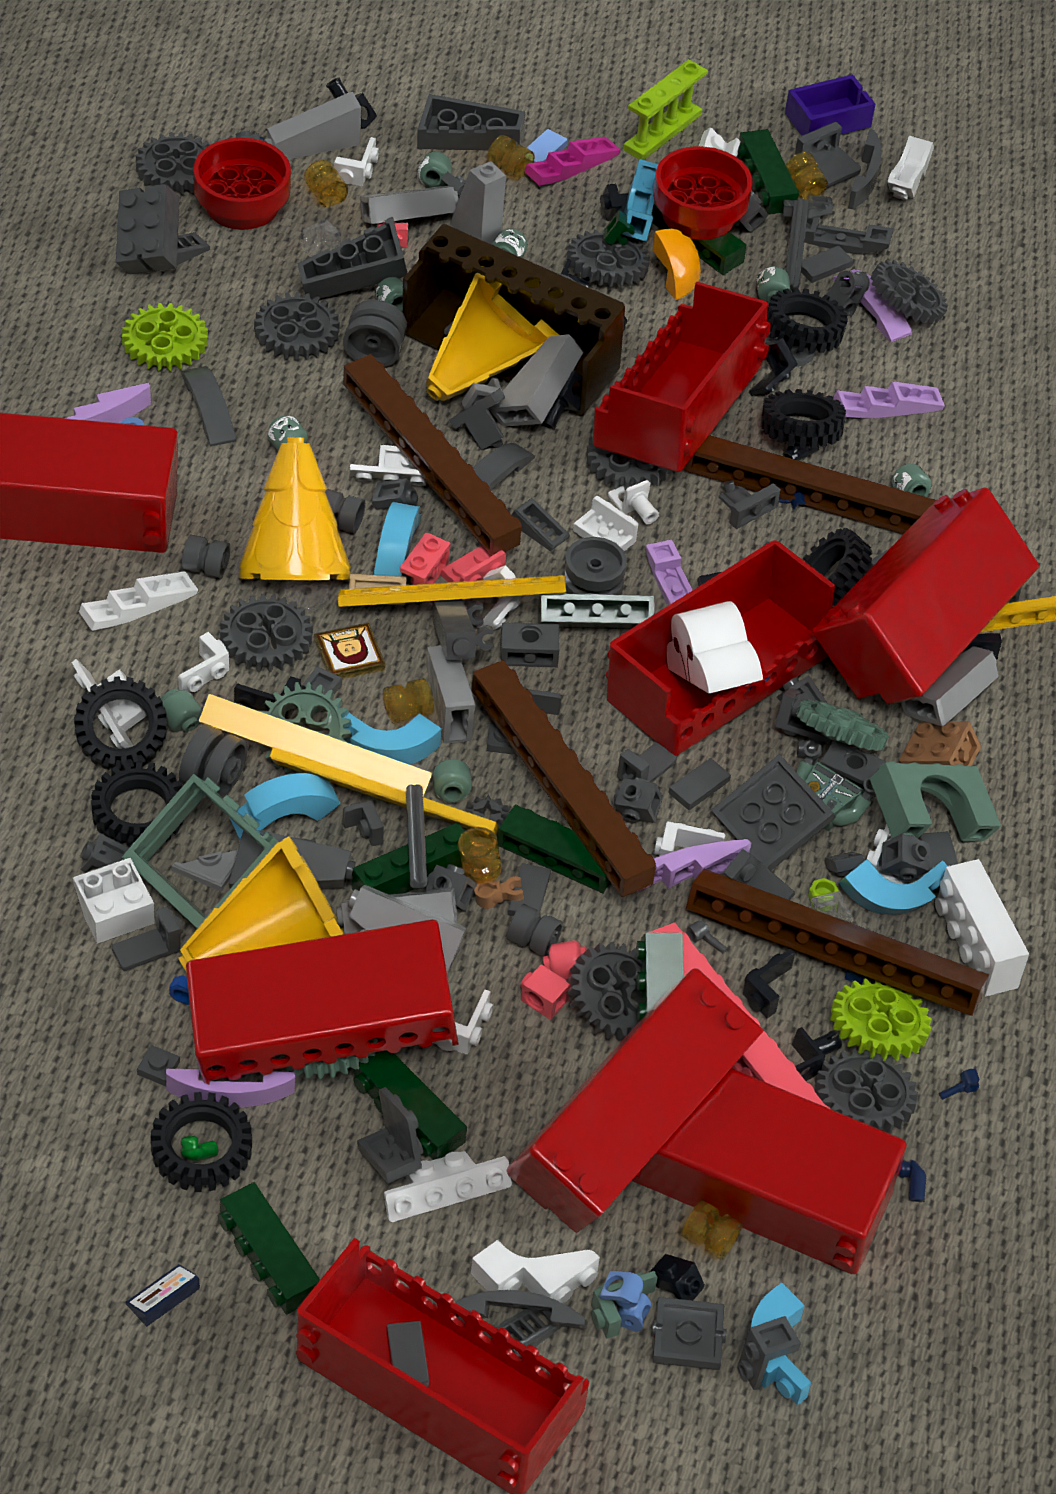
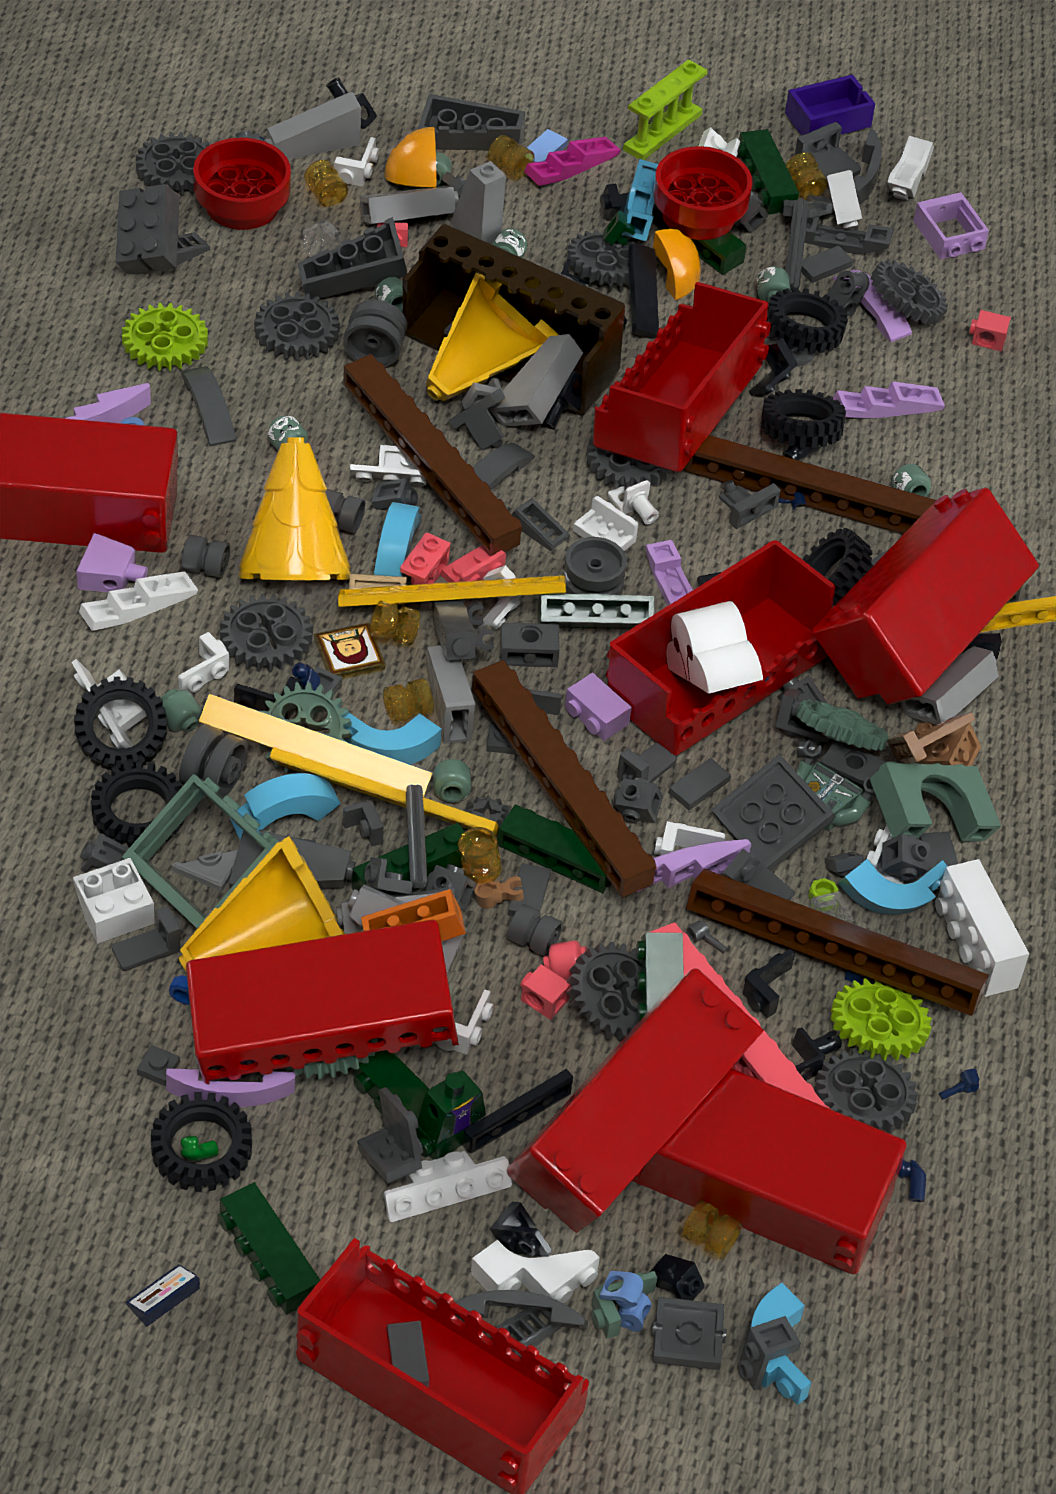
(108, 566): none -> lavender torso
(306, 674): none -> dark blue arm
(379, 879): none -> dark grey bracket
(396, 623): none -> clear yellow wheel
(413, 160): none -> light orange brick
(437, 906): none -> orange brick
(451, 1107): none -> dark green torso
(517, 1111): none -> black tile
(518, 1232): none -> black bracket
(597, 707): none -> lavender brick
(643, 290): none -> black tile
(844, 198): none -> white bracket
(909, 747): none -> medium nougat fence
(954, 206): none -> lavender window
(990, 330): none -> coral brick

